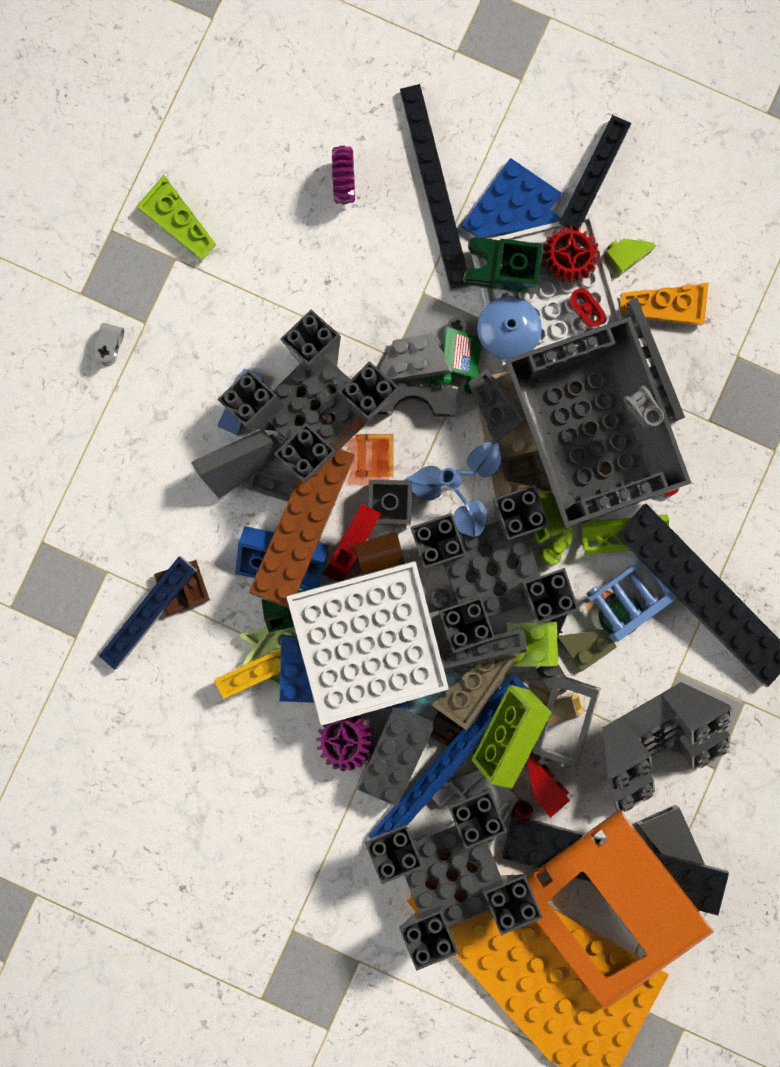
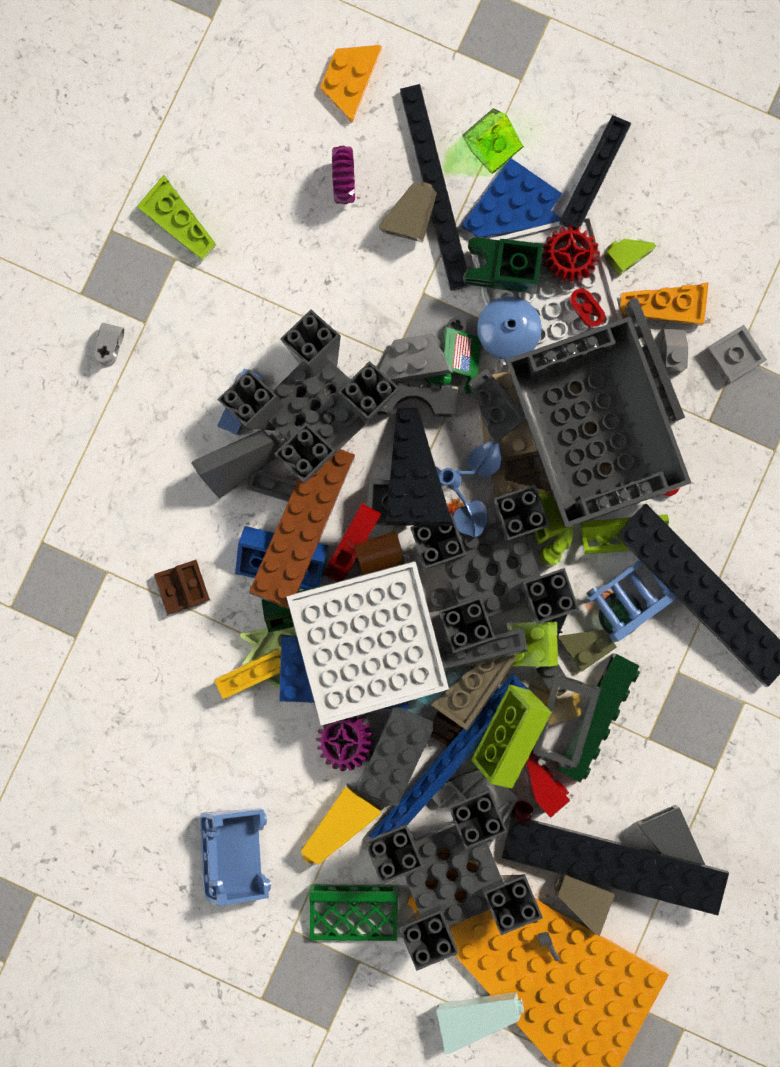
(147, 612): dark blue plate -> none
(232, 856): none -> medium blue windscreen
(342, 822): none -> yellow slope
(349, 77): none -> light orange wing
(353, 894): none -> green fence
(381, 455): clear orange plate -> none
(411, 213): none -> dark tan slope
(414, 484): none -> black wing
(454, 504): none -> clear orange plate
(475, 1018): none -> light aqua slope
(493, 140): none -> clear neon green slope
(545, 940): none -> dark grey hand
(586, 900): none -> dark tan slope
(614, 690): none -> dark green brick
(637, 891): orange door -> none
(643, 407): light grey piece -> none
(673, 717): dark grey slope -> none
(674, 350): none -> light grey slope
(736, 354): none -> light grey plate

